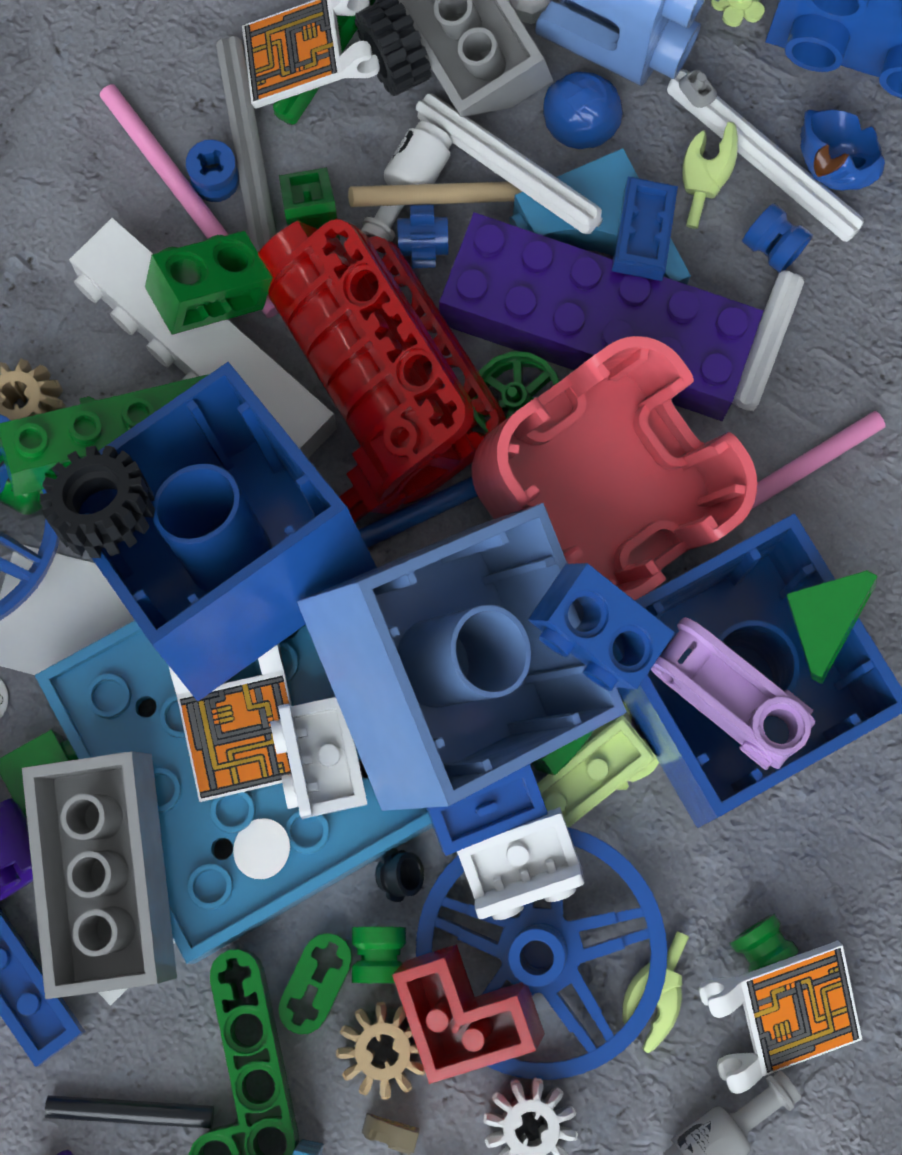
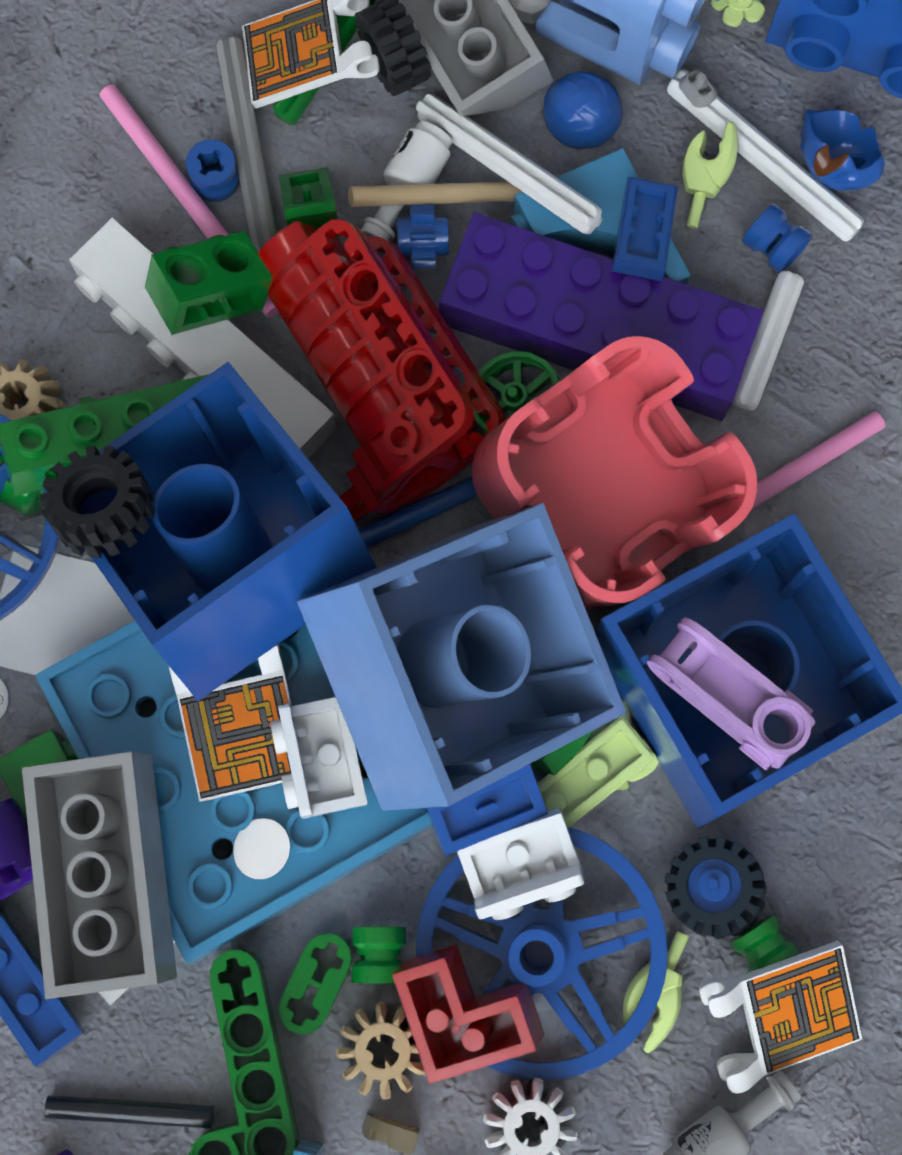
(399, 874): black plate -> none
(605, 616): blue brick -> none
(716, 887): none -> black wheel
(827, 616): green slope -> none

